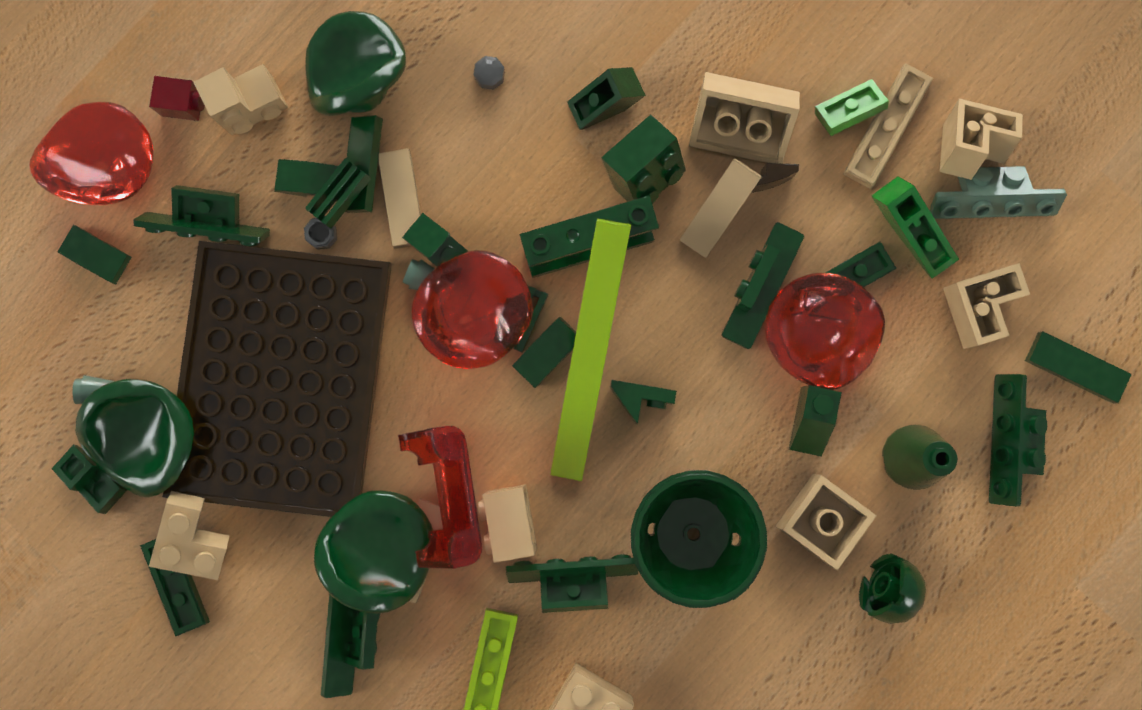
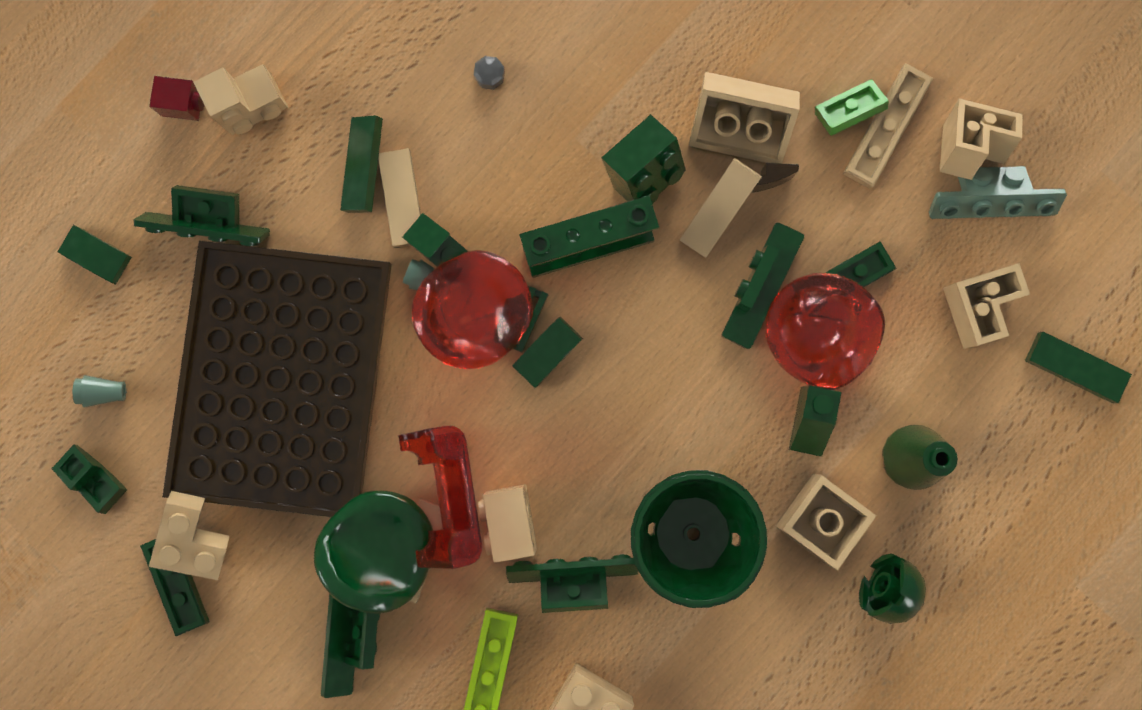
(94, 155): clear red piece -> none
(136, 434): dark green piece -> none
(301, 177): dark green slope -> none
(319, 234): dark grey tile -> none
(334, 191): dark green tile -> none
(352, 63): dark green piece -> none
(590, 348): lime tile -> none
(606, 97): dark green slope -> none
(632, 394): dark green slope -> none
(915, 225): green slope -> none
(1016, 440): dark green bracket -> none

